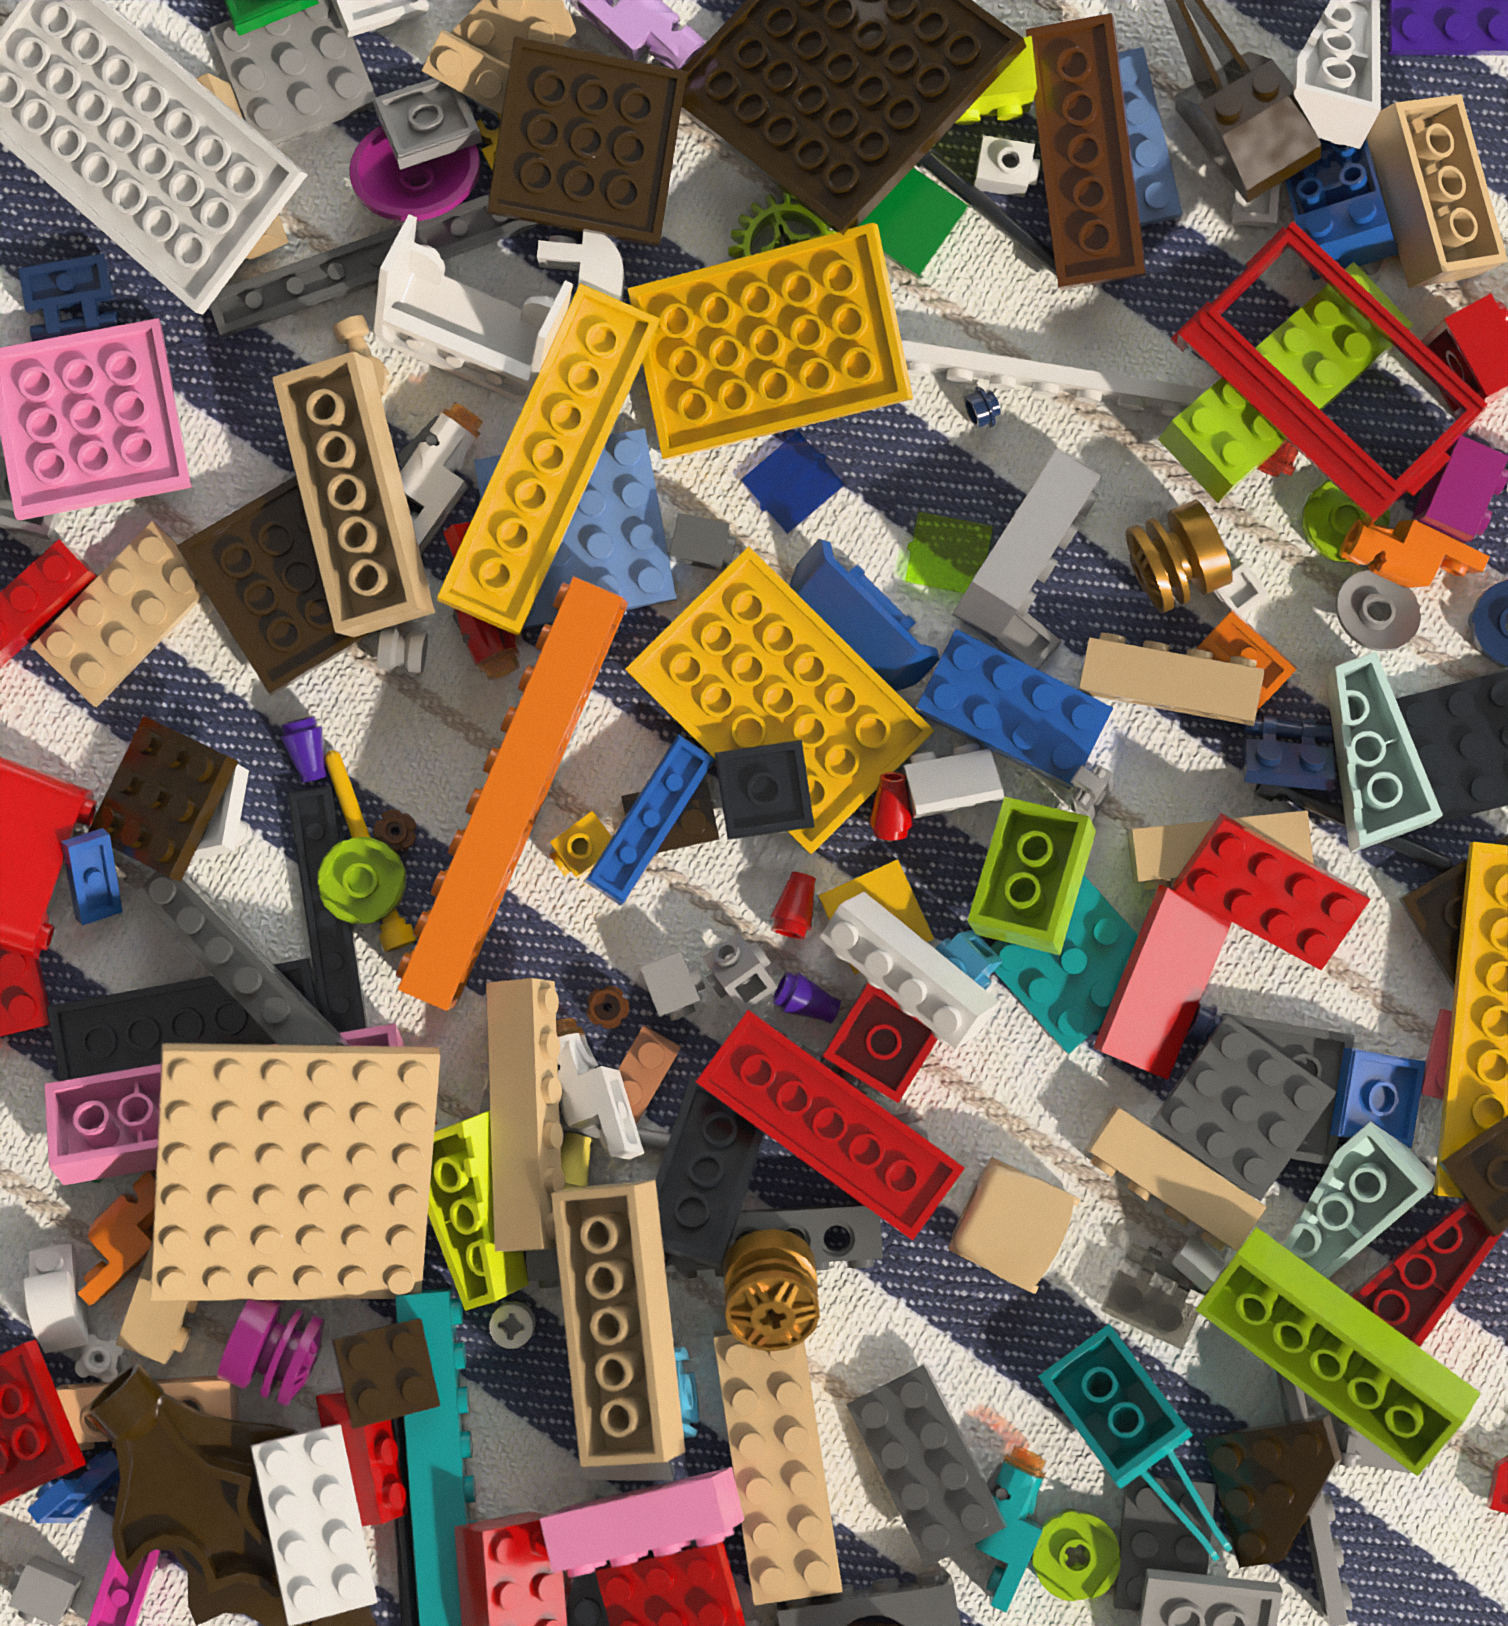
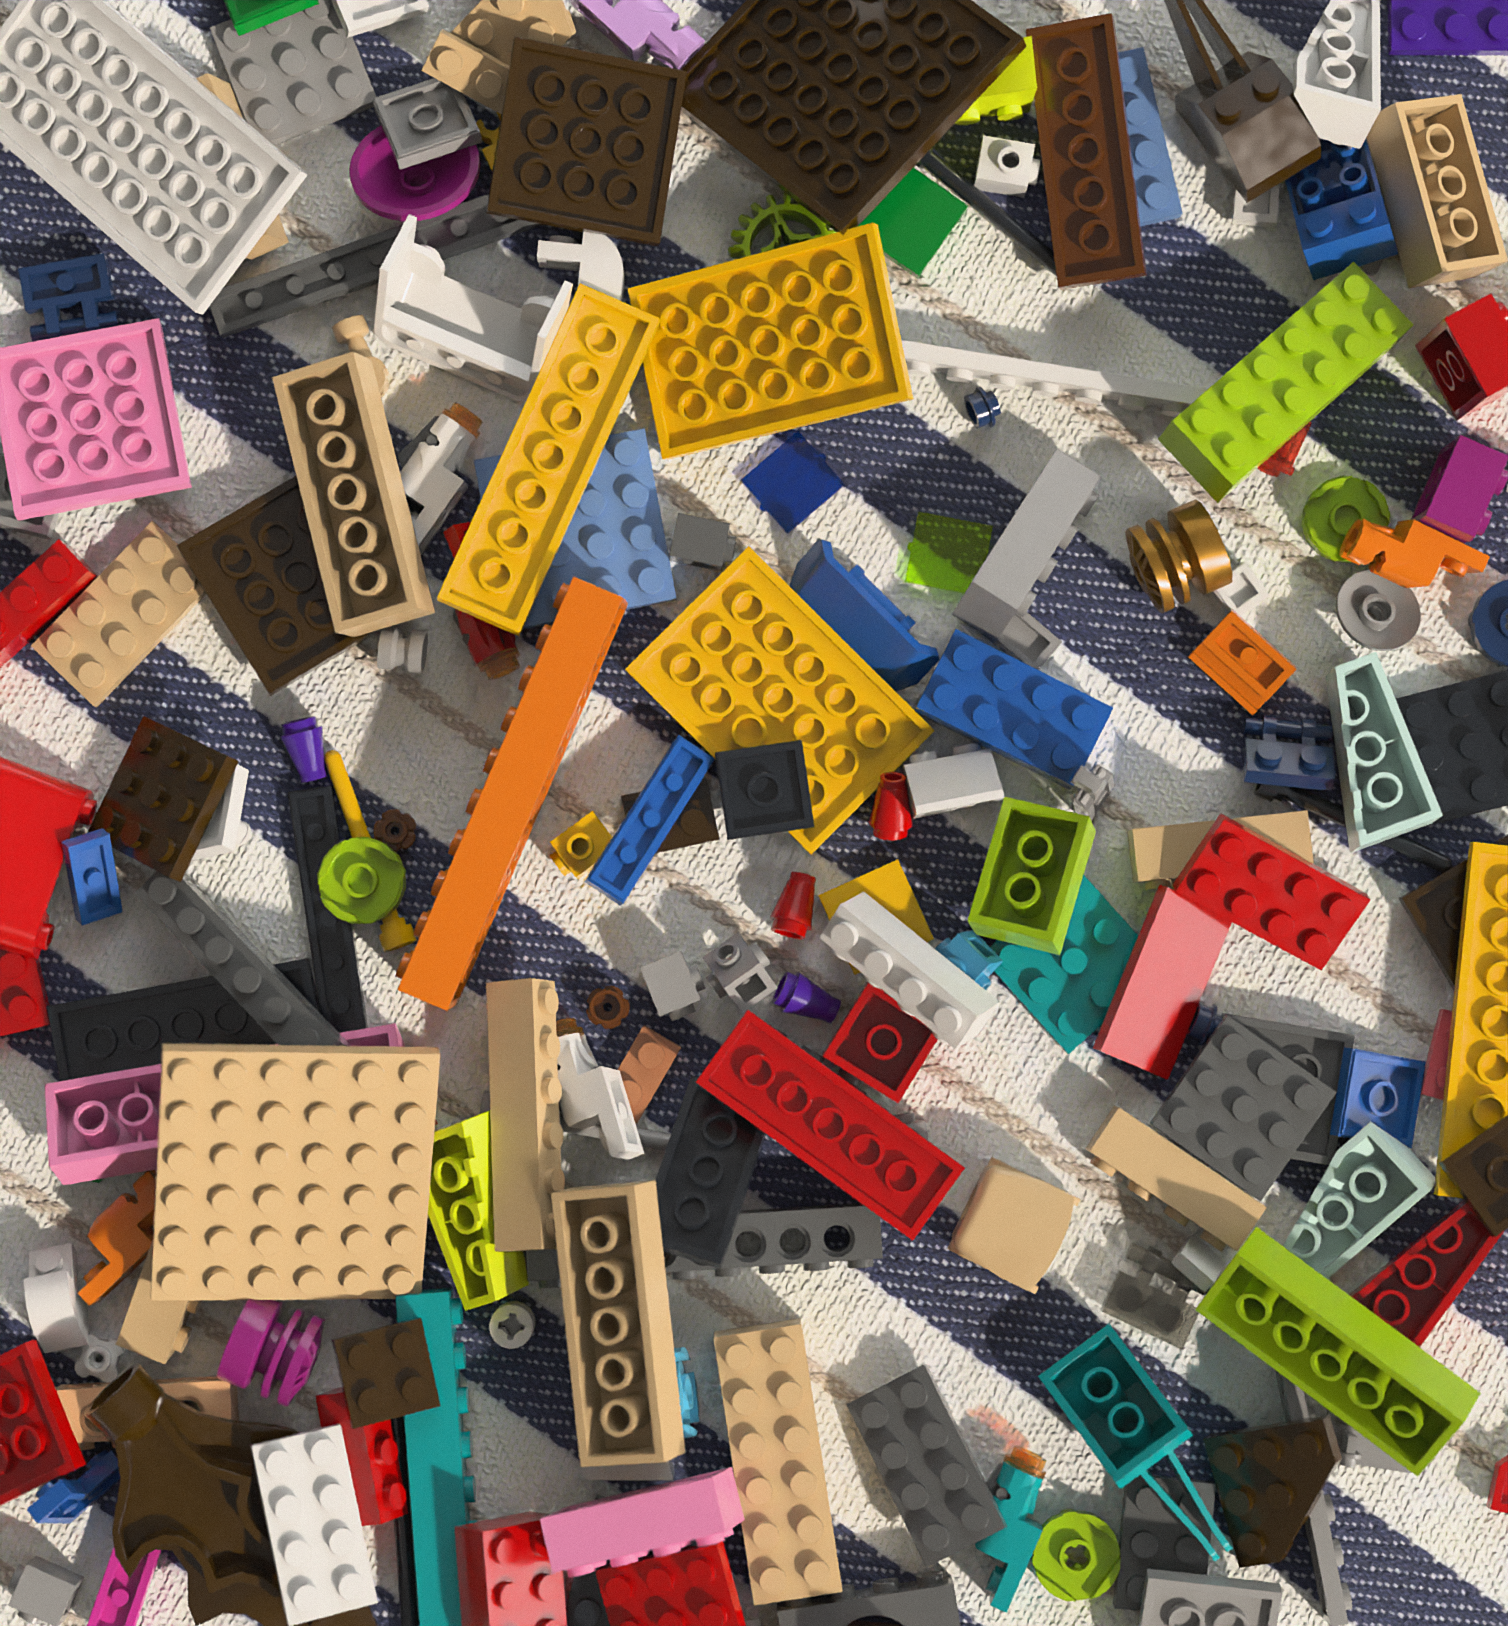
(575, 1160): light yellow cone -> none
(771, 1290): pearl gold wheel -> none
(1172, 680): tan brick -> none
(1293, 412): red piece -> none

